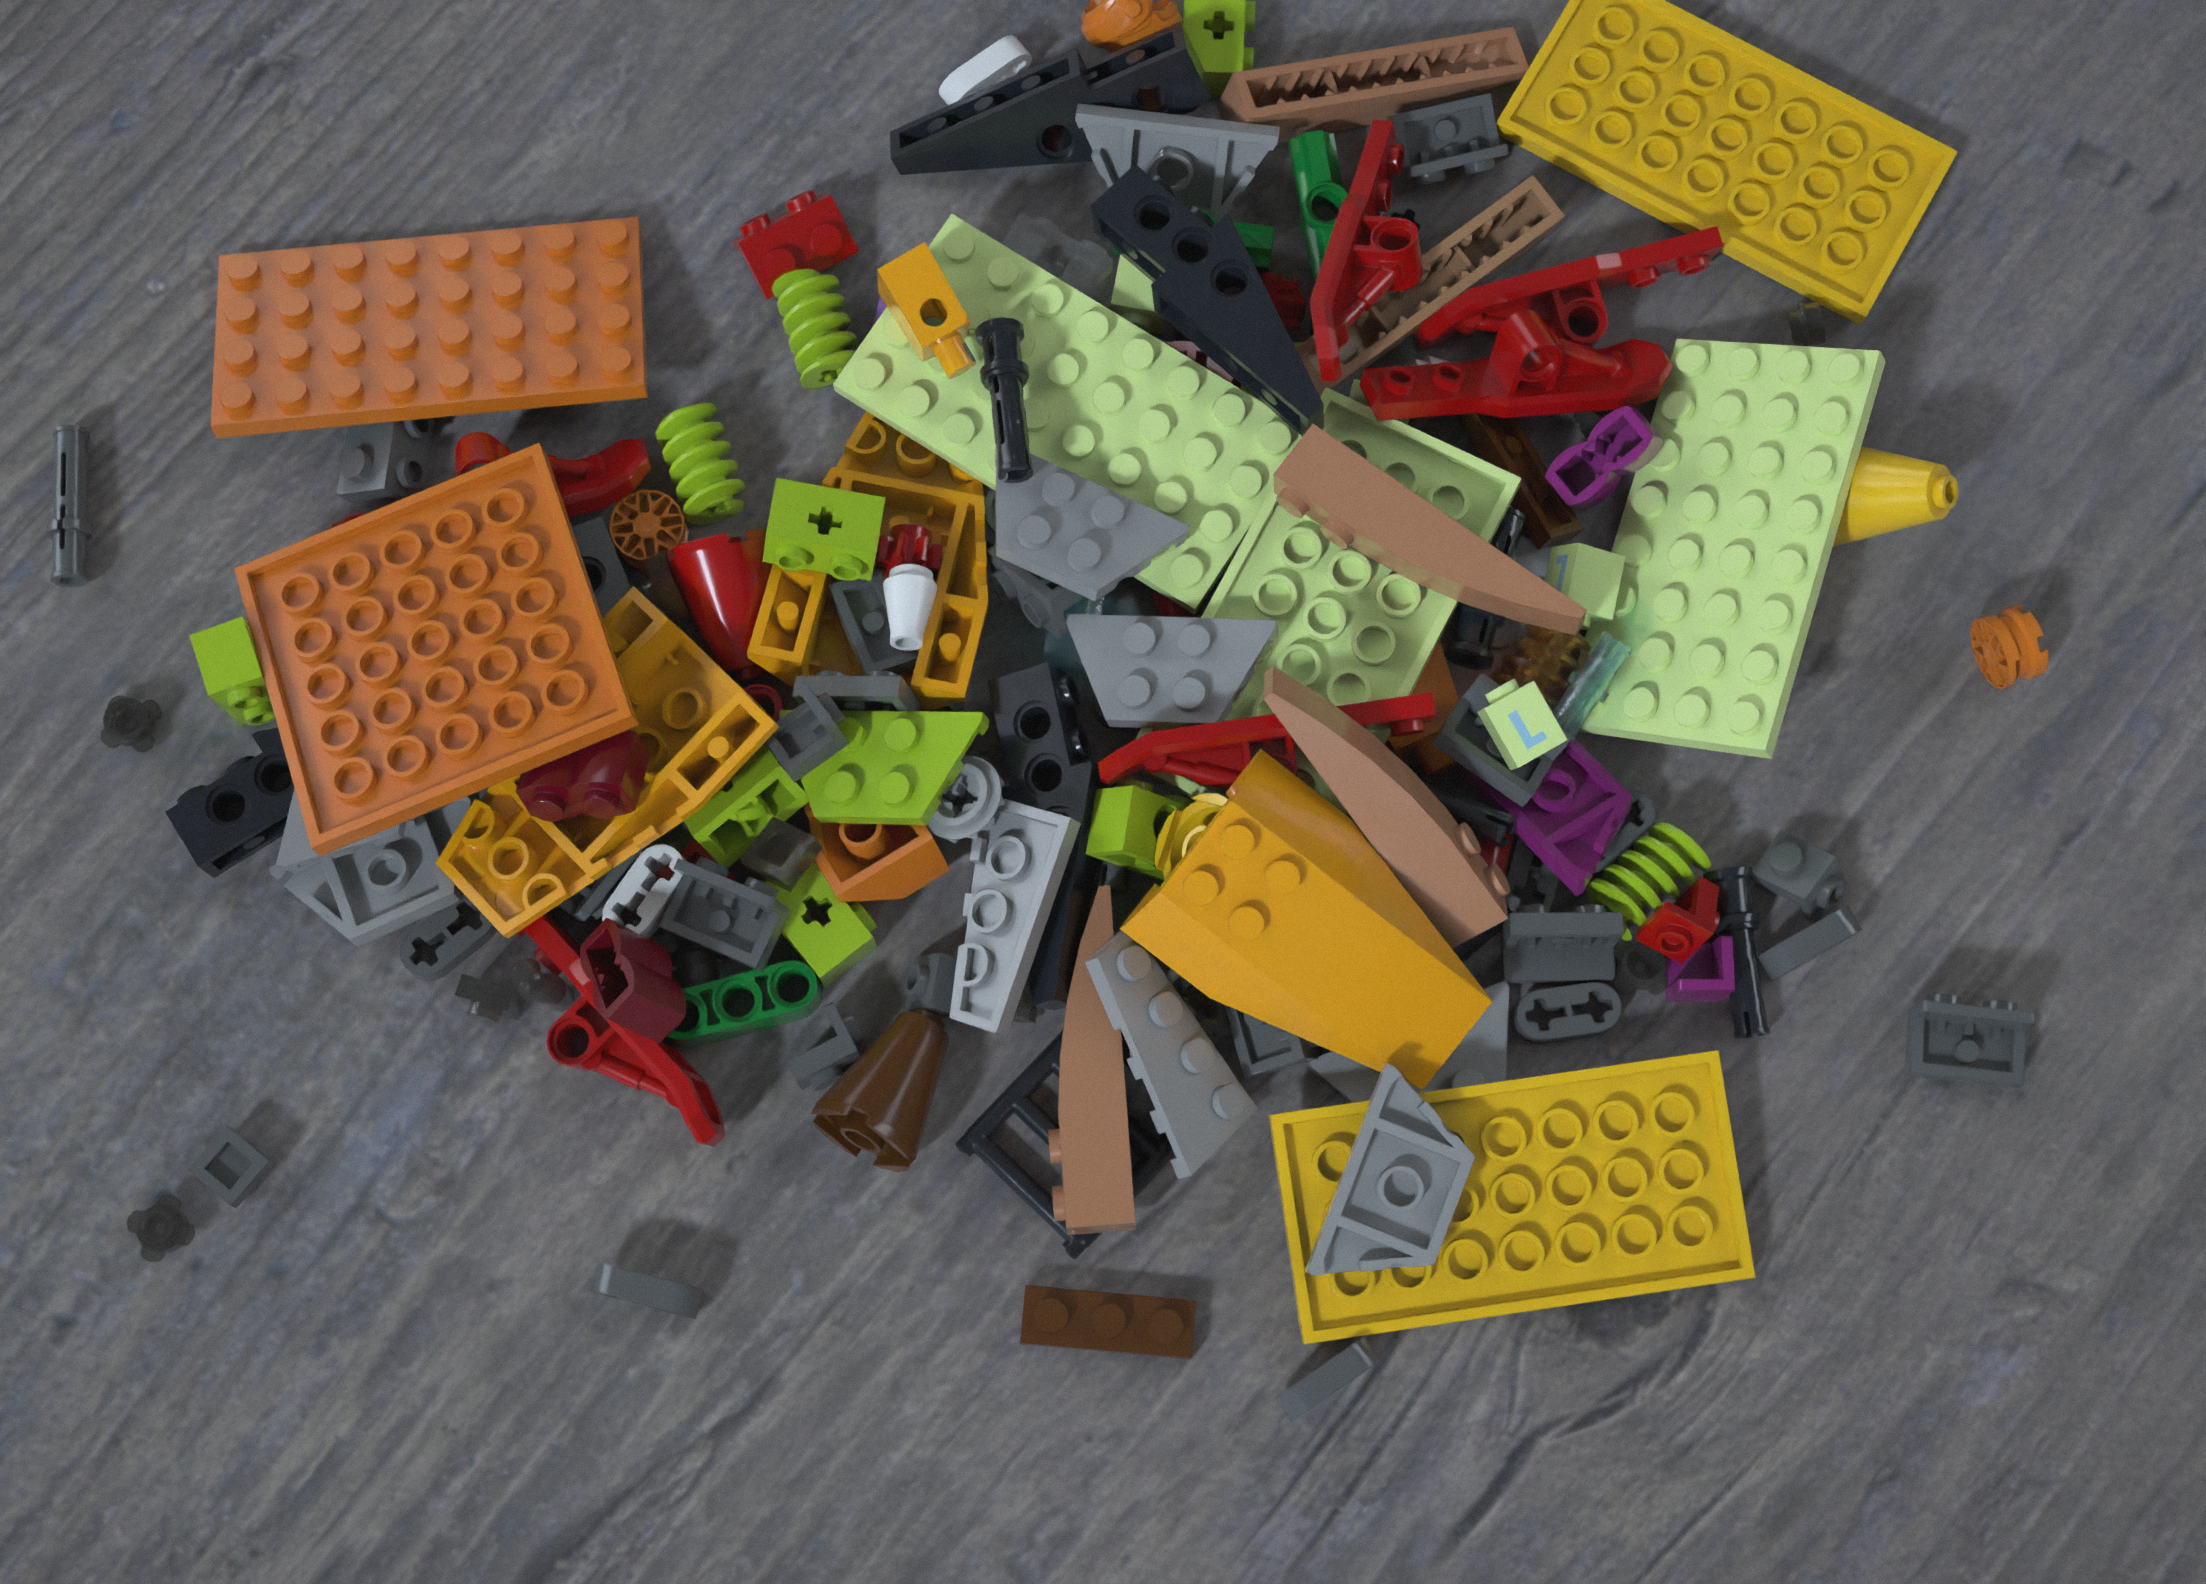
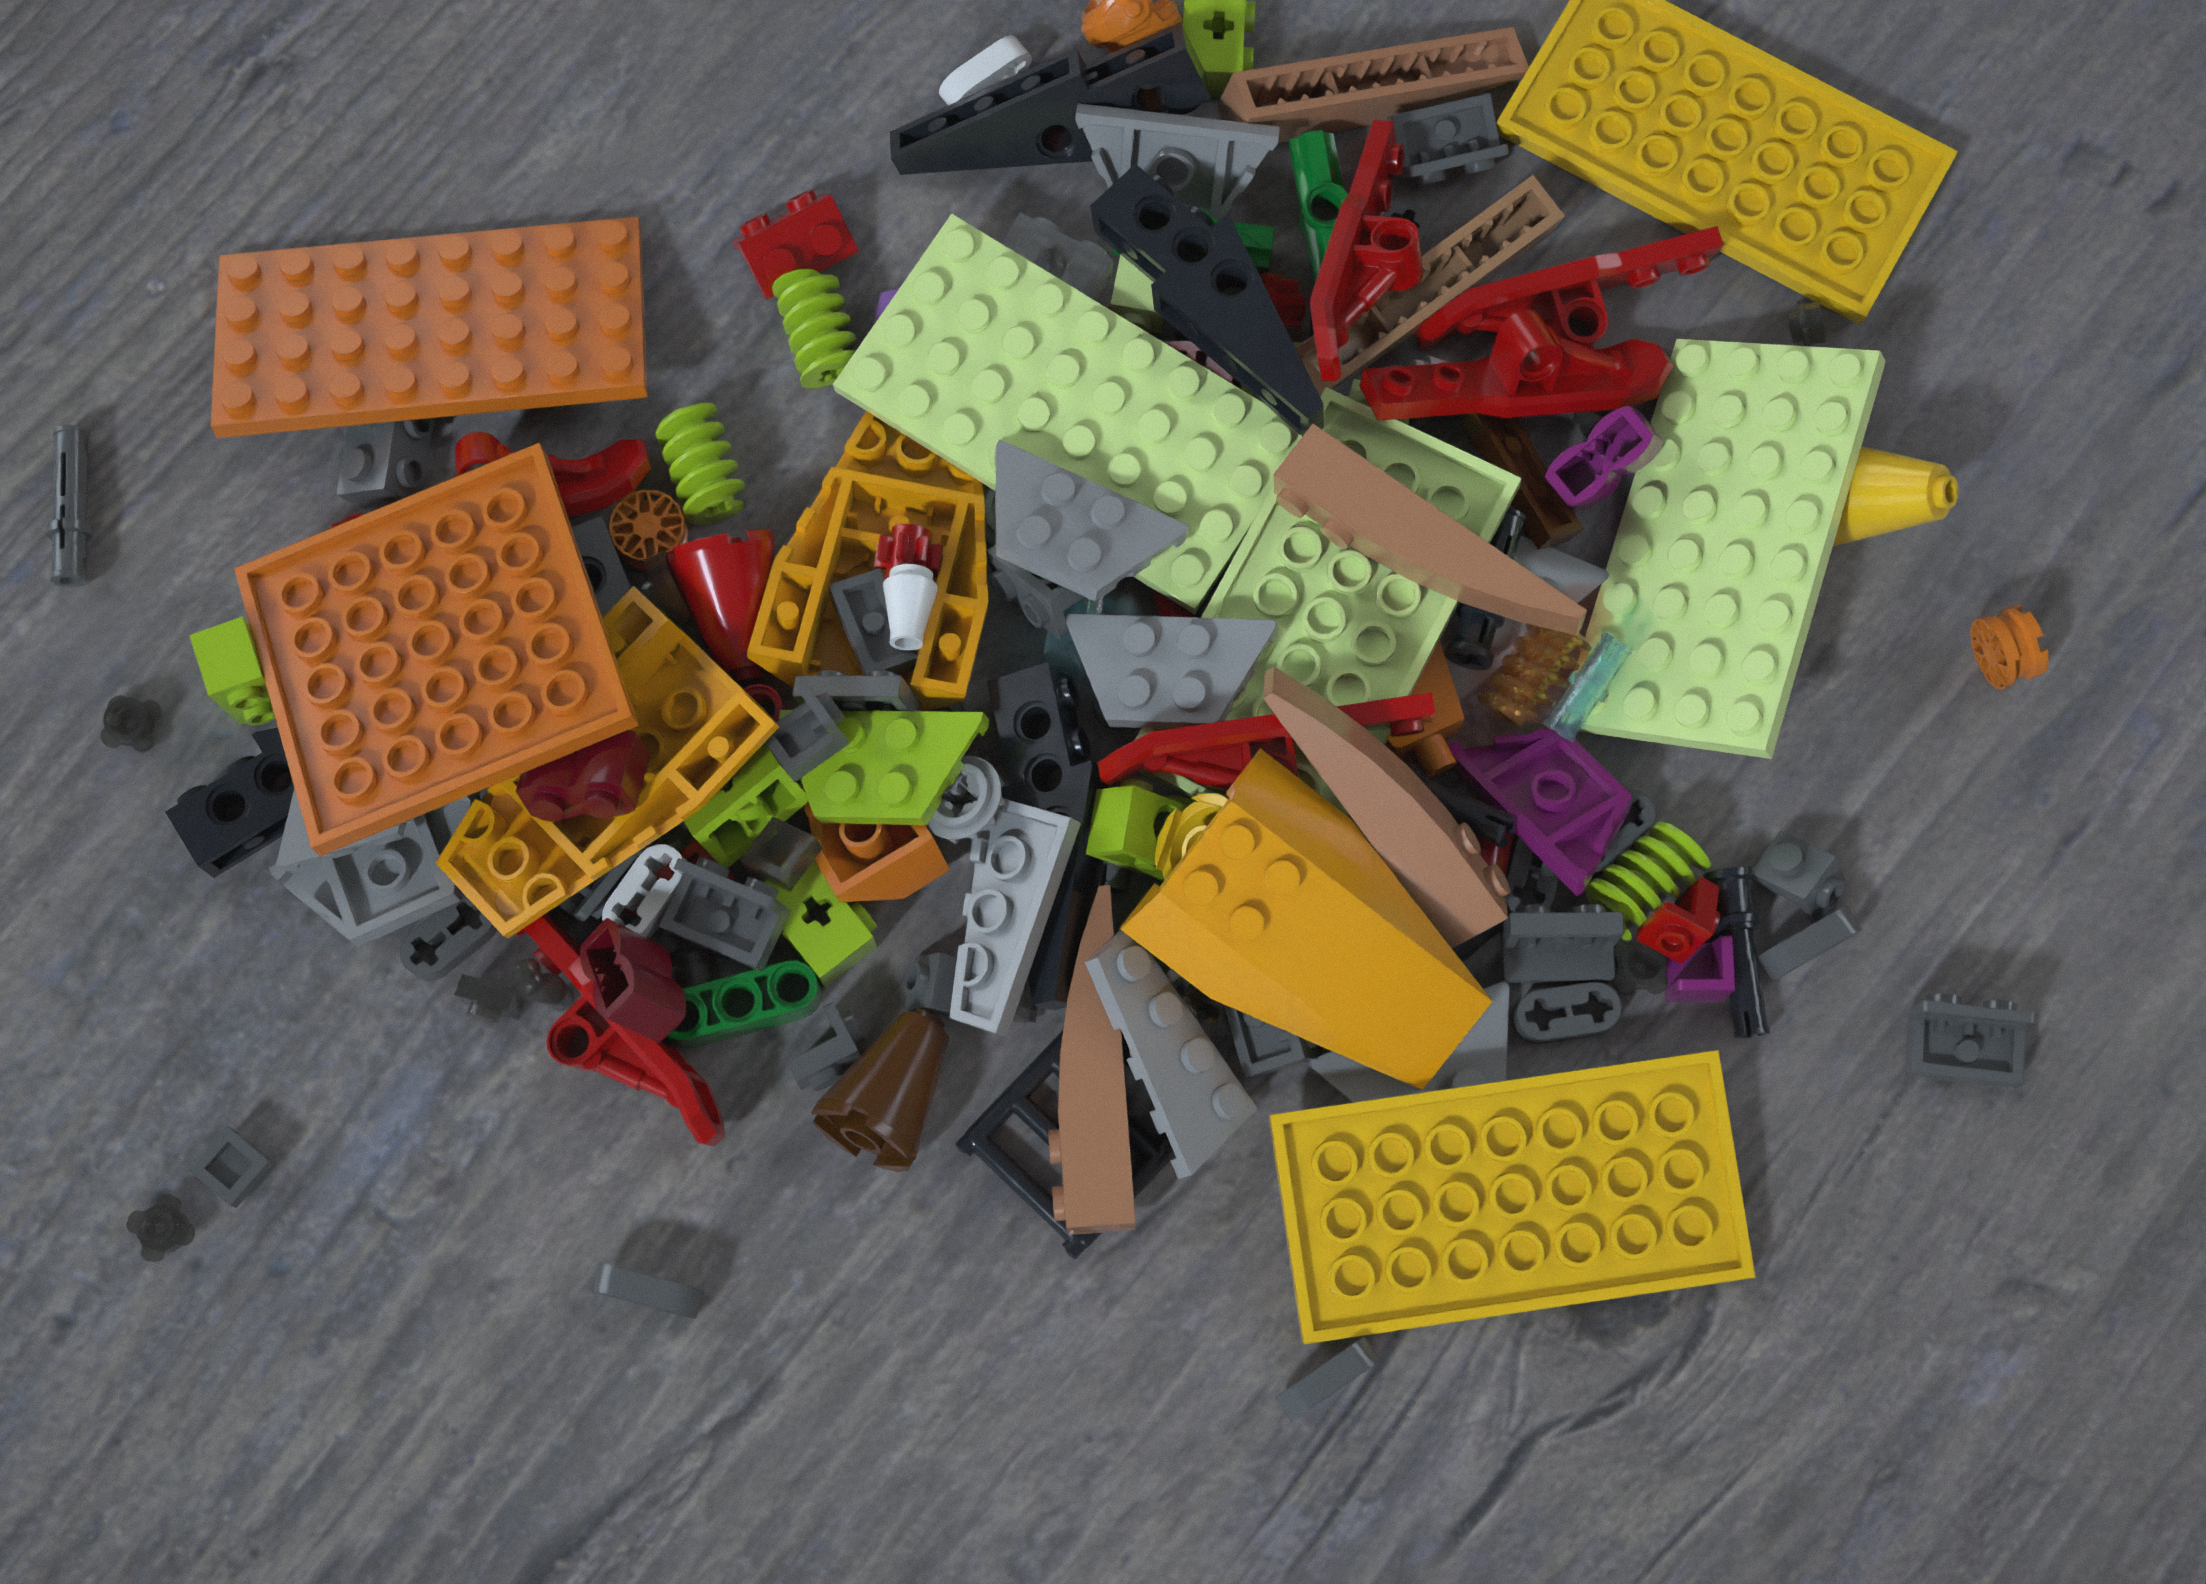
(823, 530): lime brick -> none
(917, 291): light orange torso -> none
(1004, 377): black pin -> none
(1108, 1322): reddish brown plate -> none
(1394, 1186): light grey wing -> none
(1470, 744): dark grey bracket -> none
(1520, 723): yellowish green brick -> none
(1587, 577): yellowish green brick -> none

